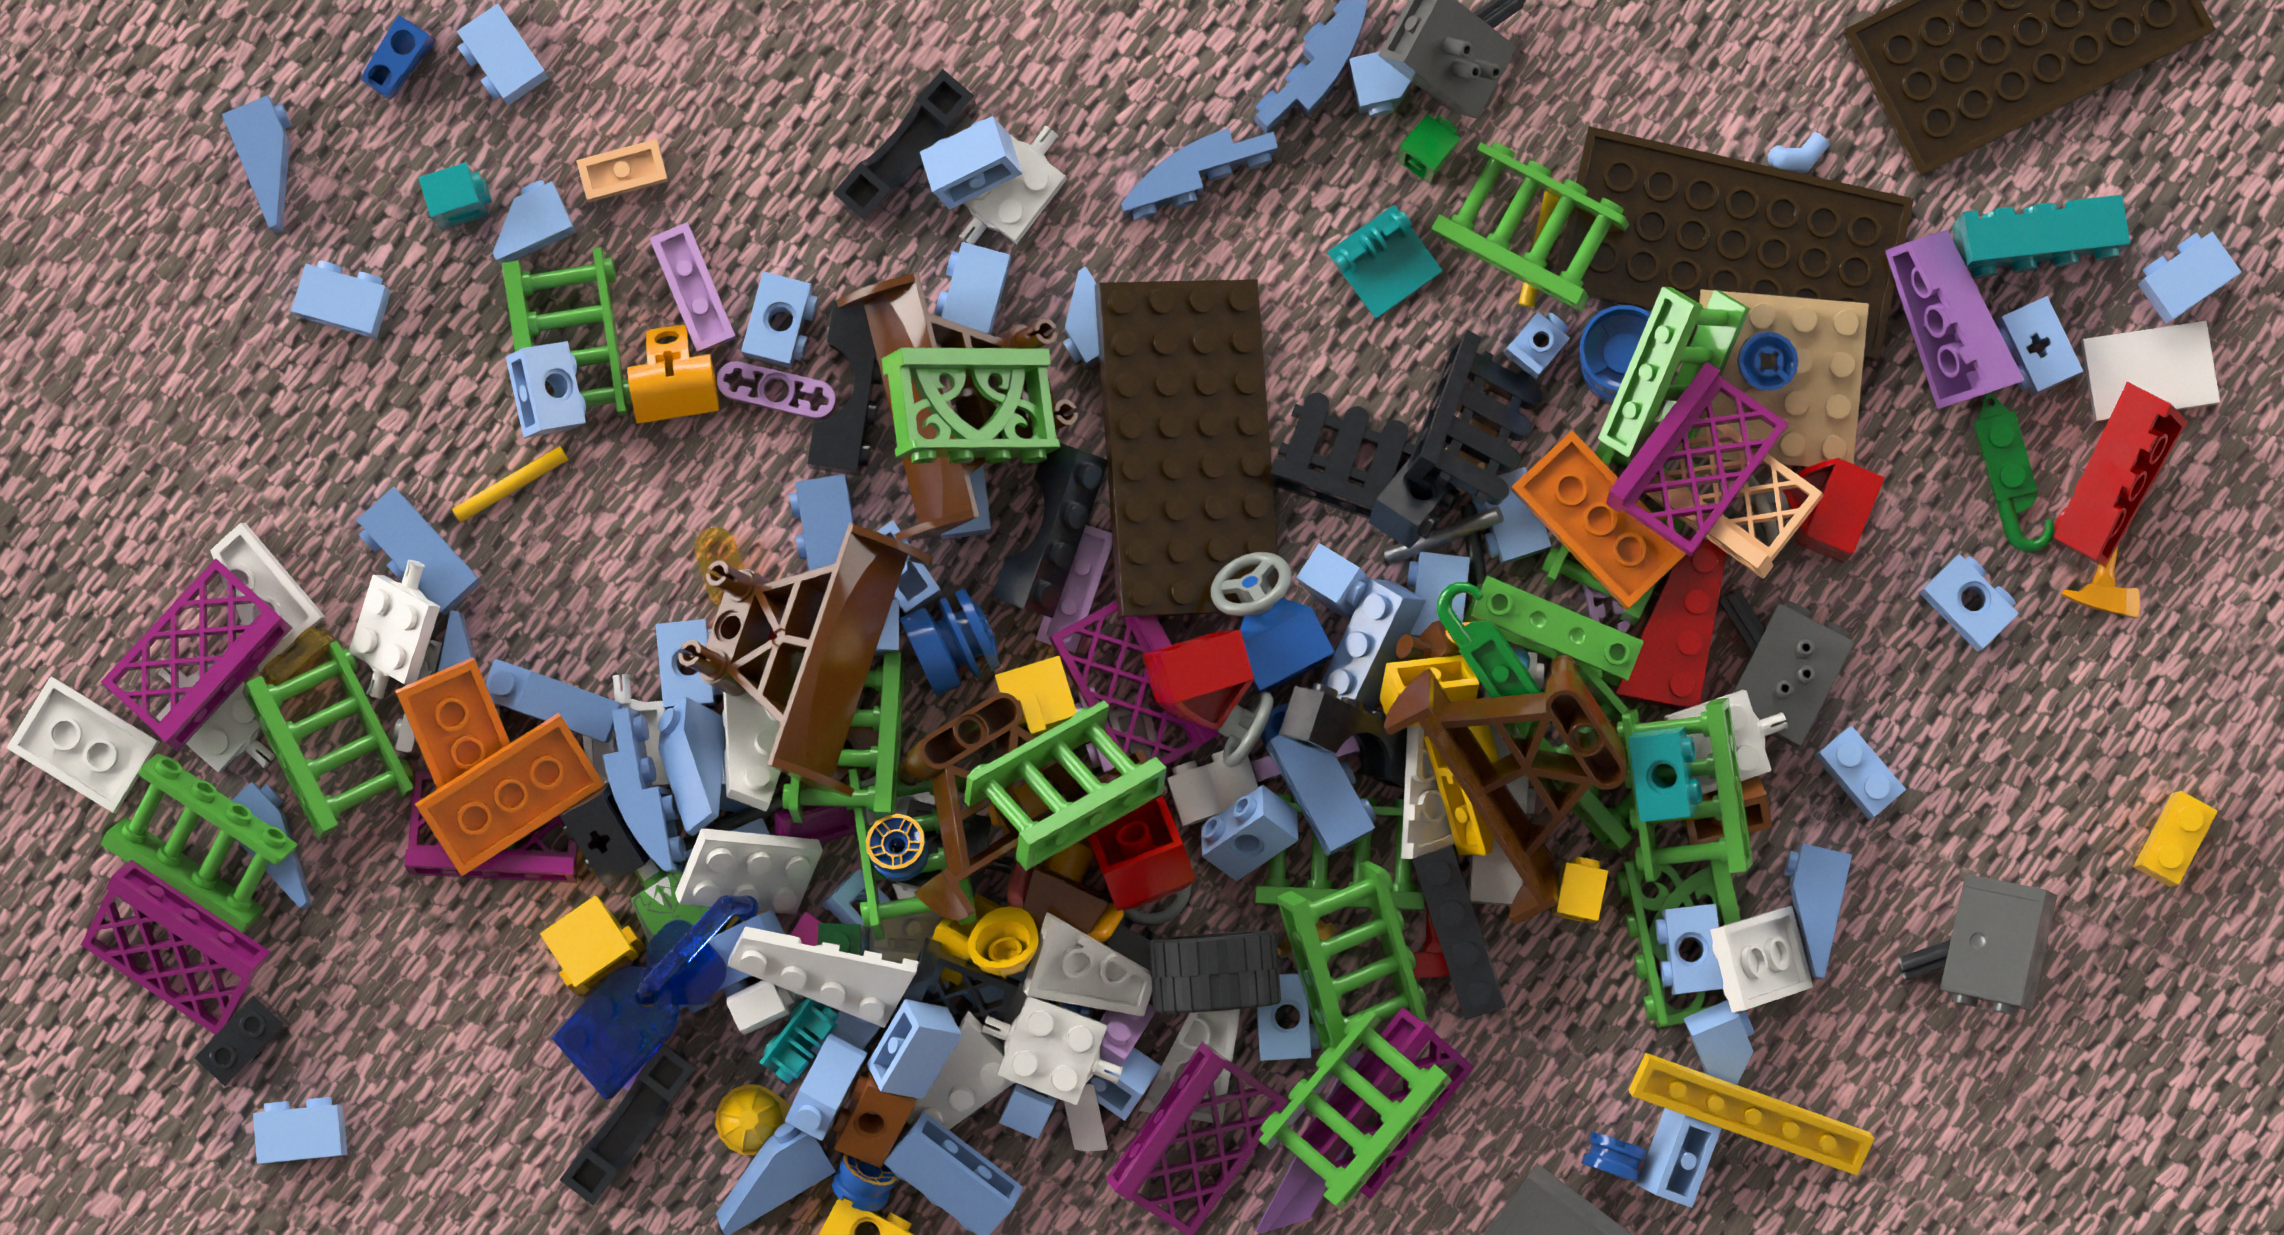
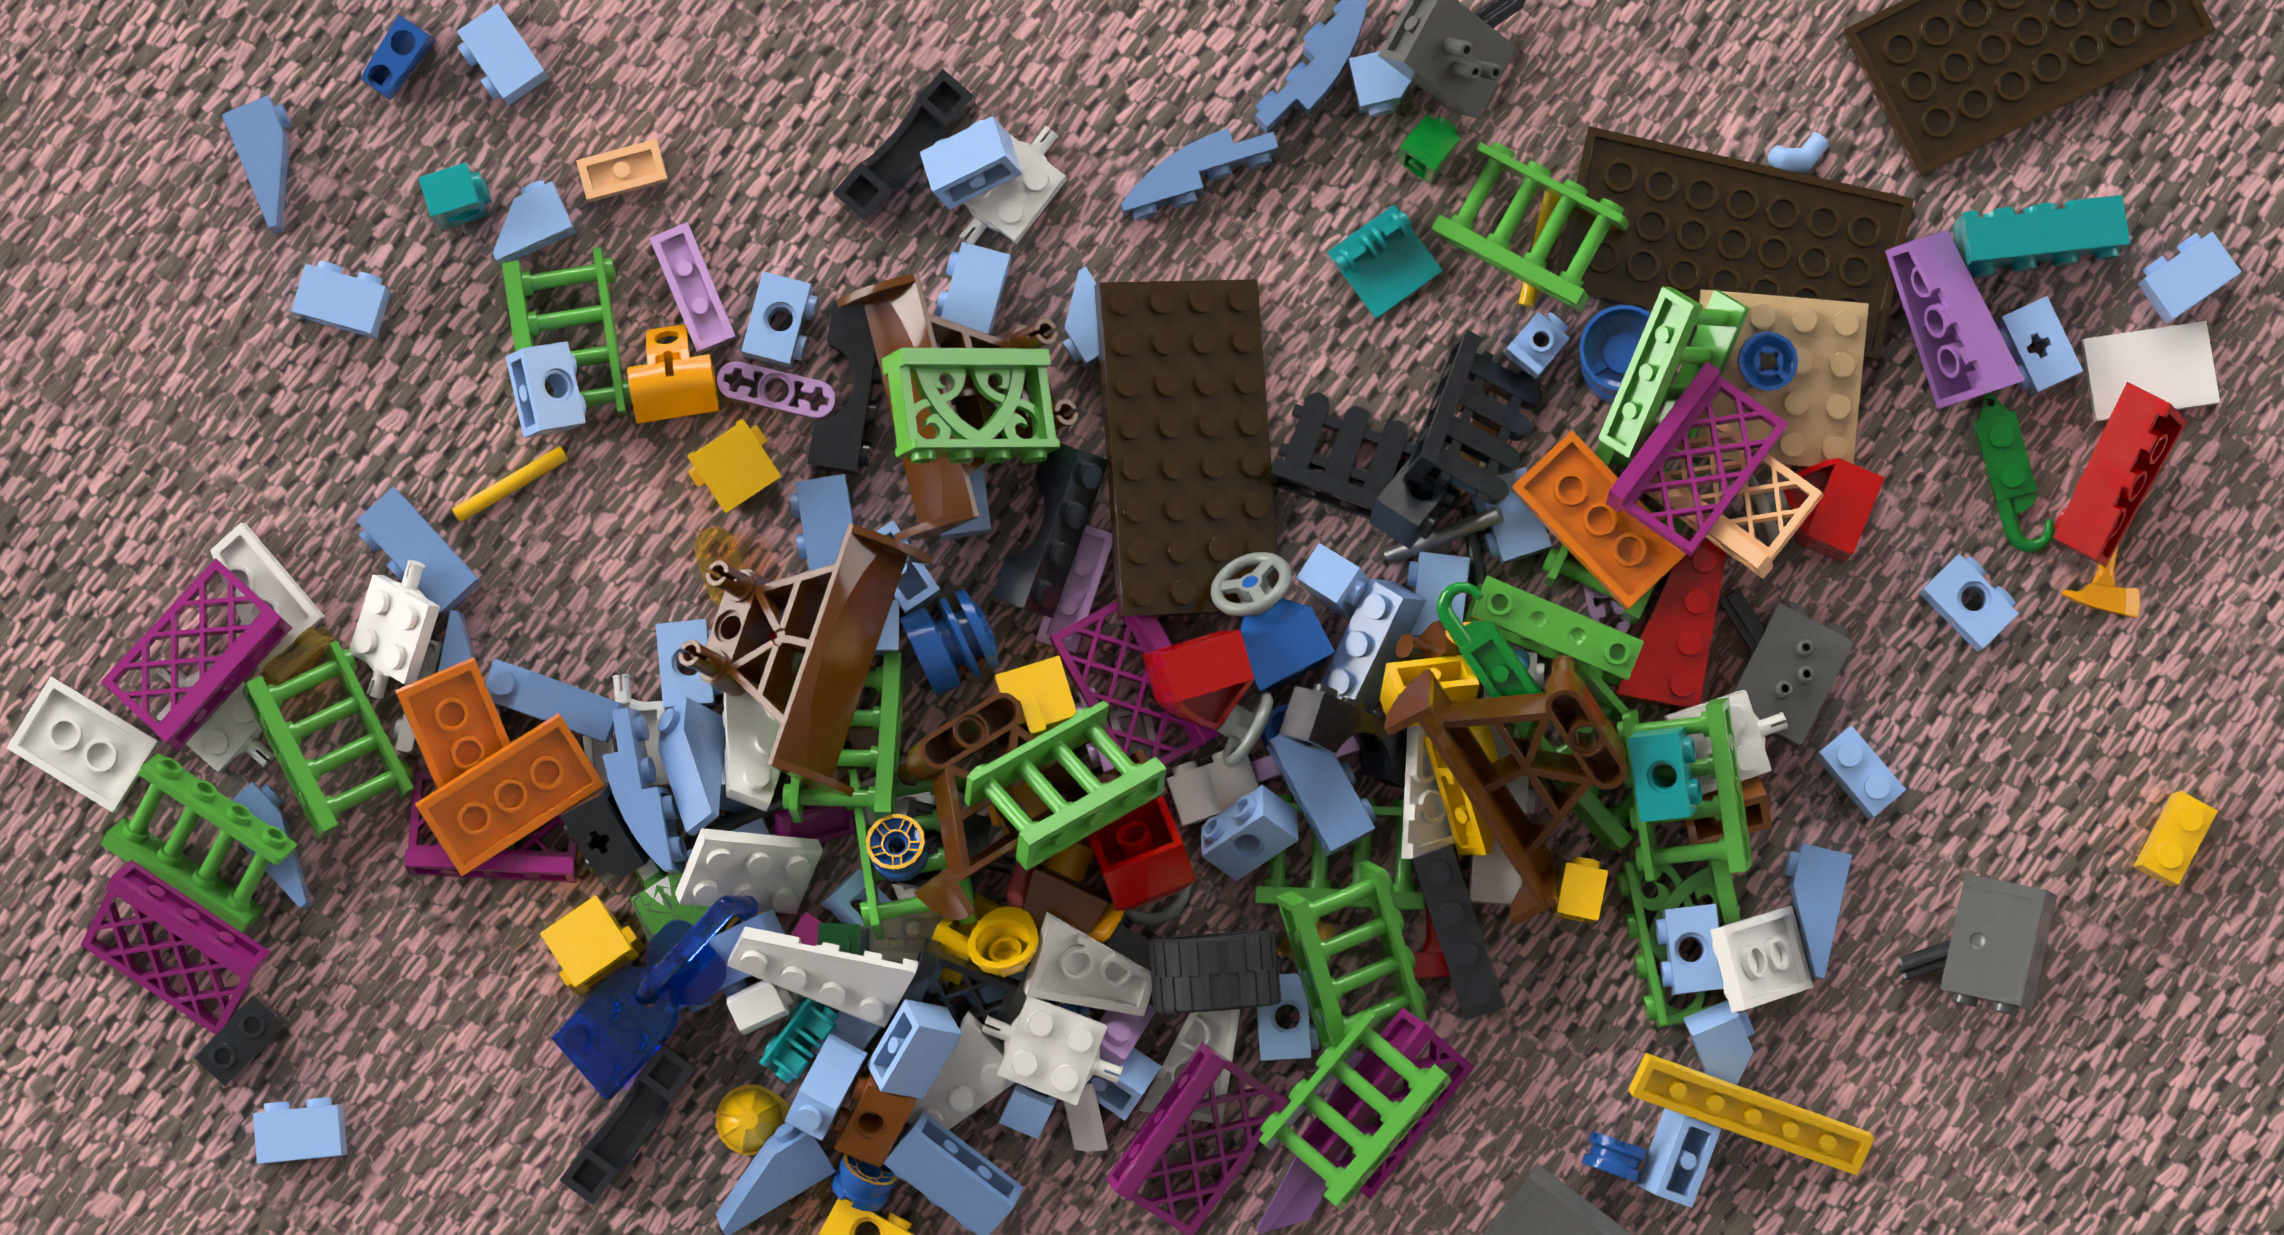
(733, 465): none -> yellow plate

